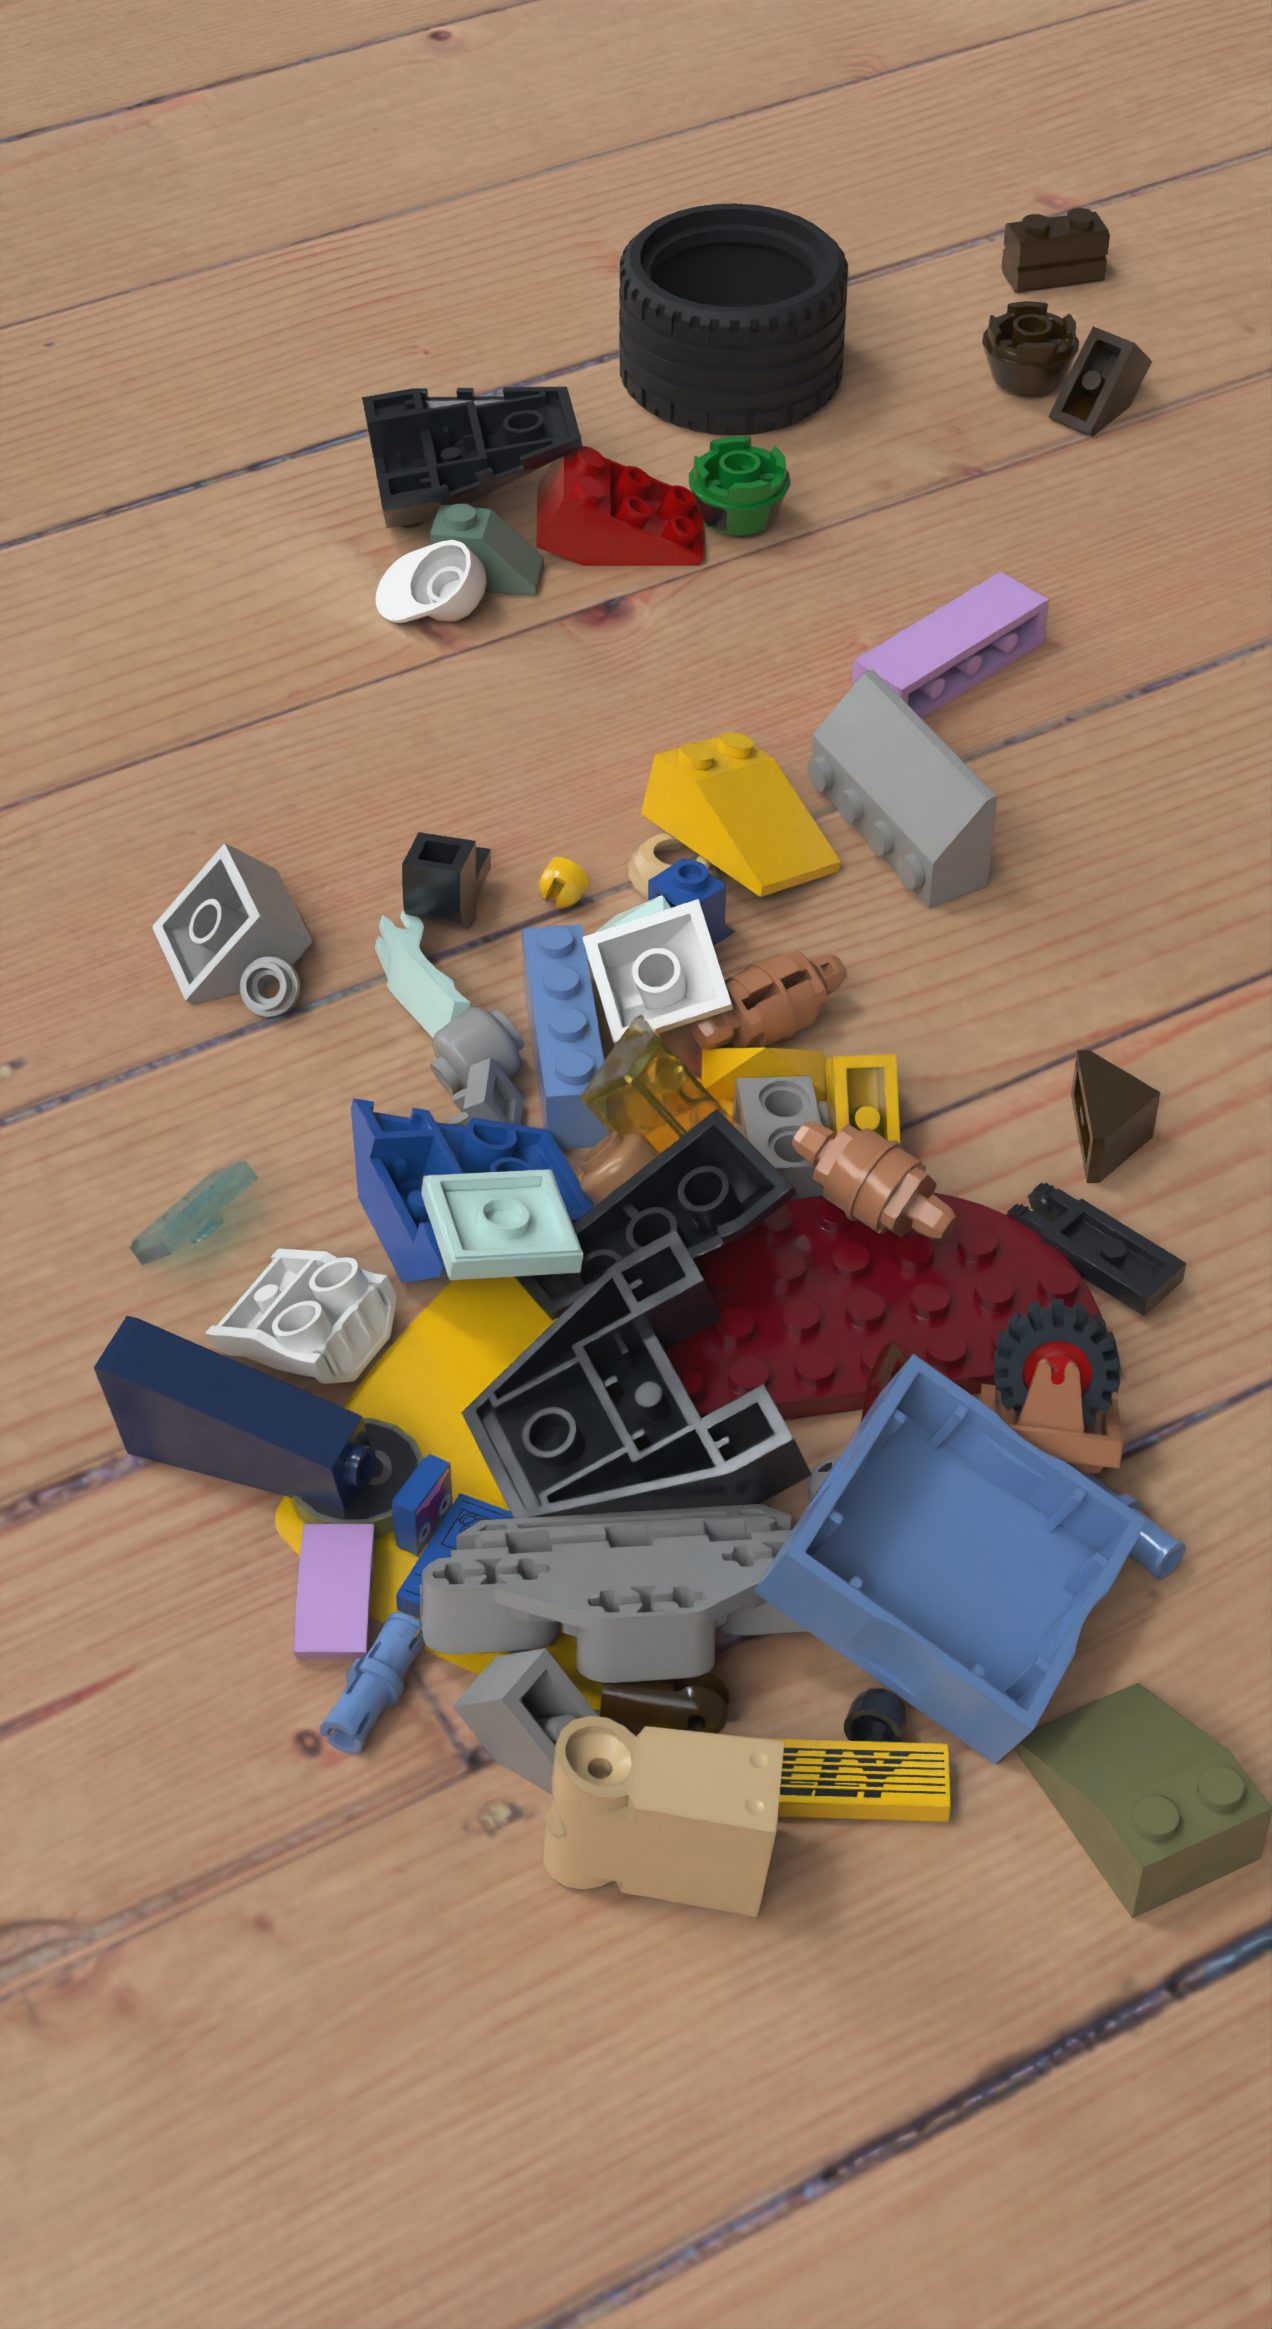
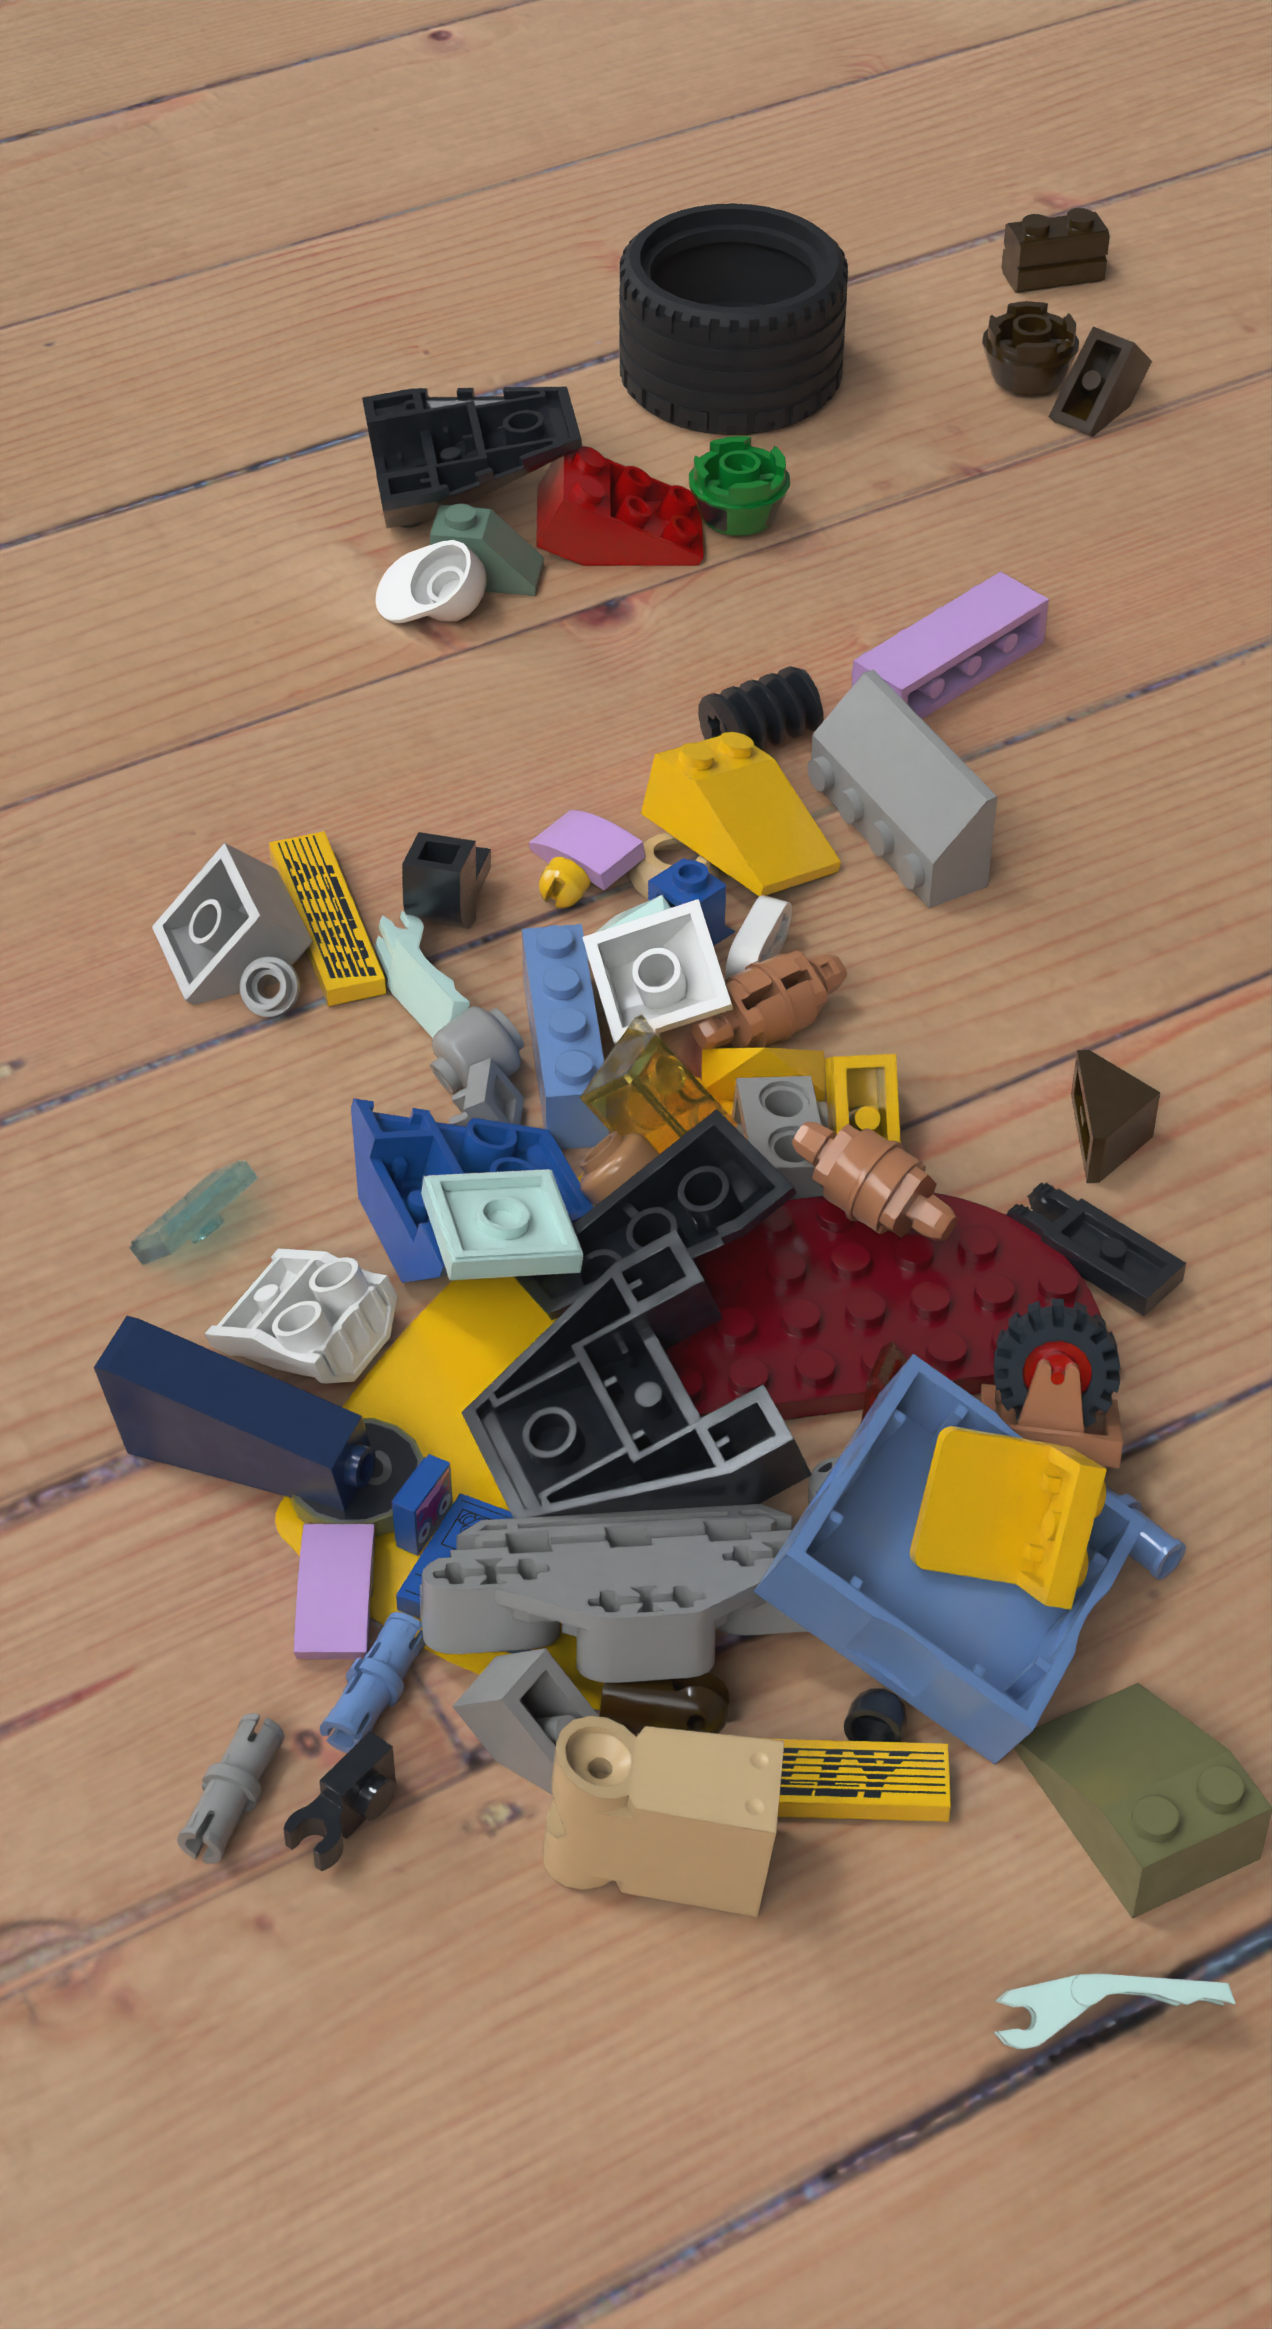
(230, 1788): none -> light grey pin
(340, 944): none -> yellow tile
(350, 1793): none -> black plate
(593, 844): none -> lavender slope
(760, 934): none -> white beam
(764, 708): none -> black piece
(1009, 1512): none -> yellow bracket
(1062, 2000): none -> light aqua arm

